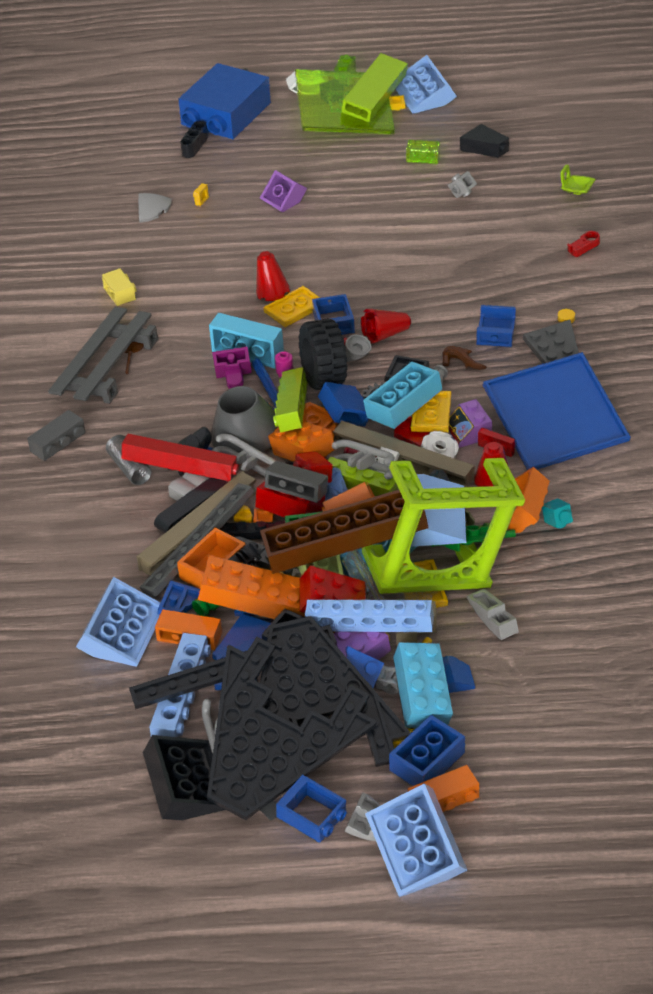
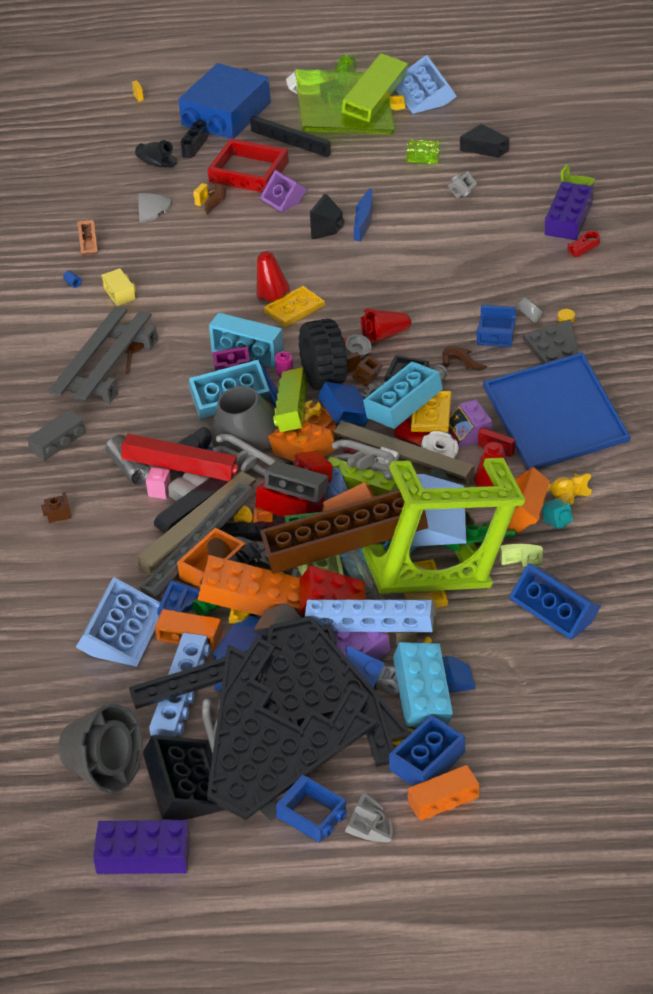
(56, 508): none -> reddish brown brick
(71, 278): none -> blue hinge
(87, 237): none -> nougat arch
(103, 747): none -> dark grey cone
(137, 90): none -> yellow tile
(141, 847): none -> dark purple brick
(156, 154): none -> black animal
(158, 483): none -> bright pink brick
(209, 387): none -> medium azure brick
(217, 548): none -> reddish brown piece
(218, 194): none -> reddish brown piece
(237, 616): none -> yellow tile
(250, 150): none -> red window
(275, 615): none -> dark grey slope
(290, 136): none -> black plate
(309, 411): none -> yellow bar
(325, 218): none -> black slope
(337, 303): blue window -> none
(352, 361): none -> reddish brown tile
(363, 215): none -> blue slope
(367, 371): none -> reddish brown brick
(415, 841): light blue slope -> none
(493, 614): light grey slope -> none
(521, 553): none -> yellowish green slope
(529, 309): none -> light grey piece
(554, 601): none -> blue slope
(567, 488): none -> yellow animal
(569, 210): none -> dark purple brick

